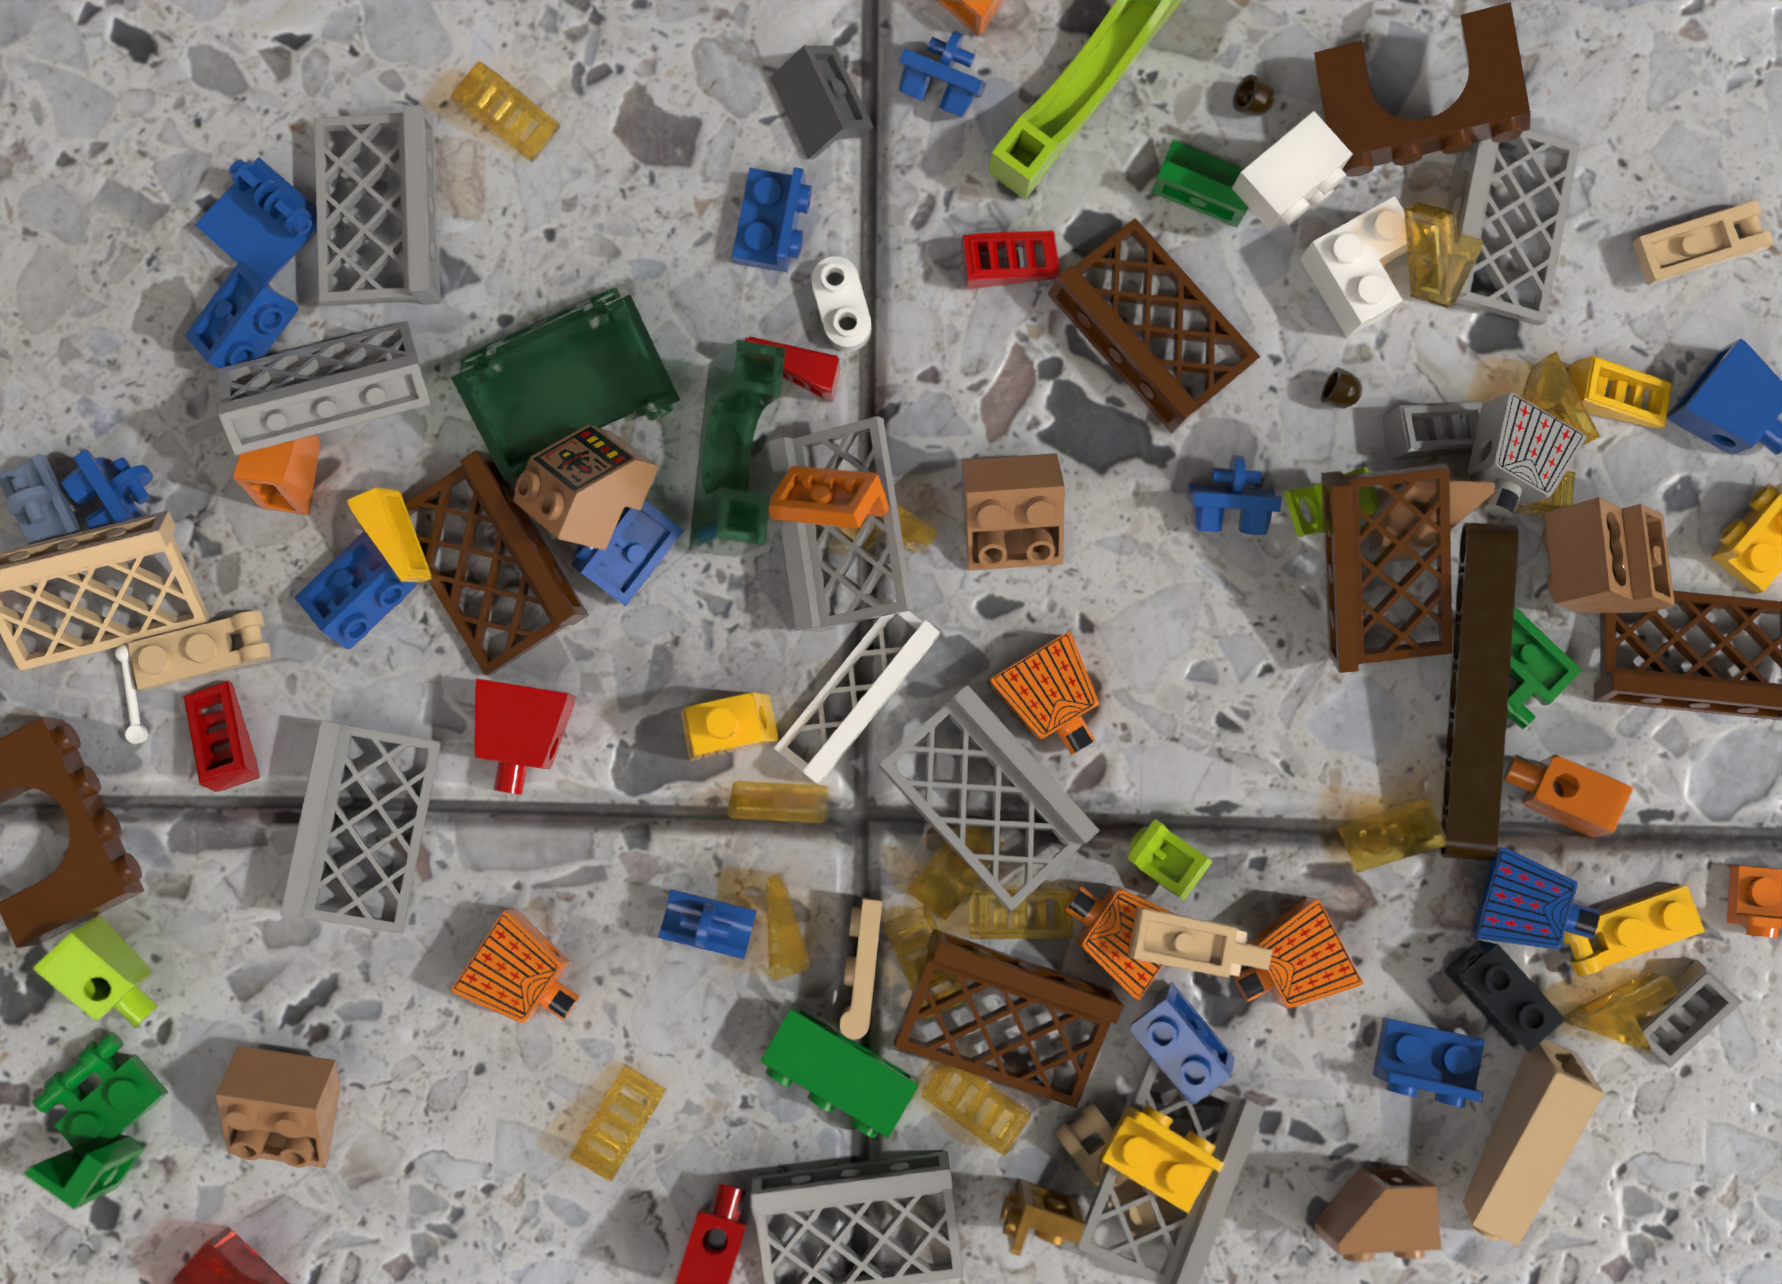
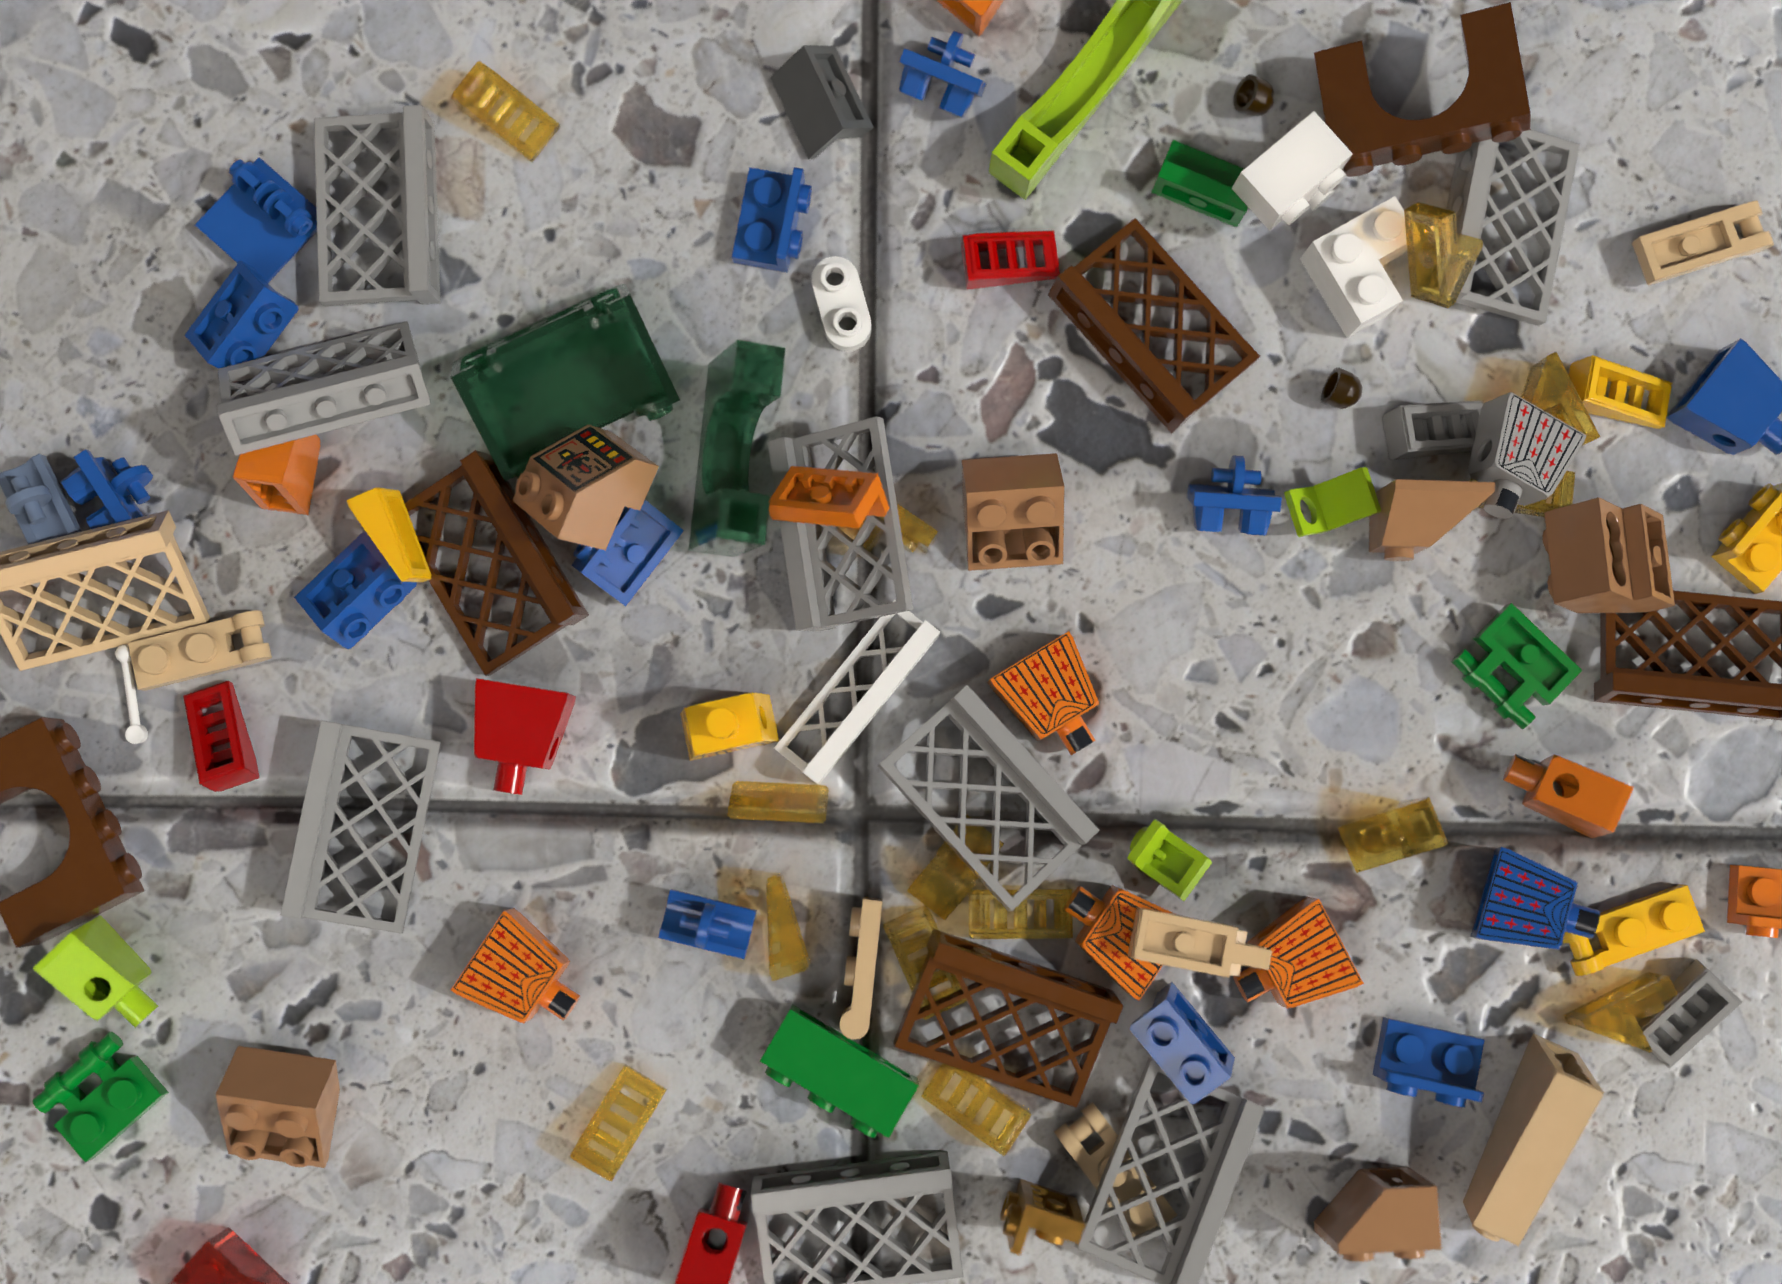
(82, 1181): green panel -> none
(808, 368): red slope -> none
(1160, 1158): yellow bracket -> none
(1344, 561): reddish brown fence -> none
(1479, 690): dark brown beam -> none
(1504, 995): black hinge -> none

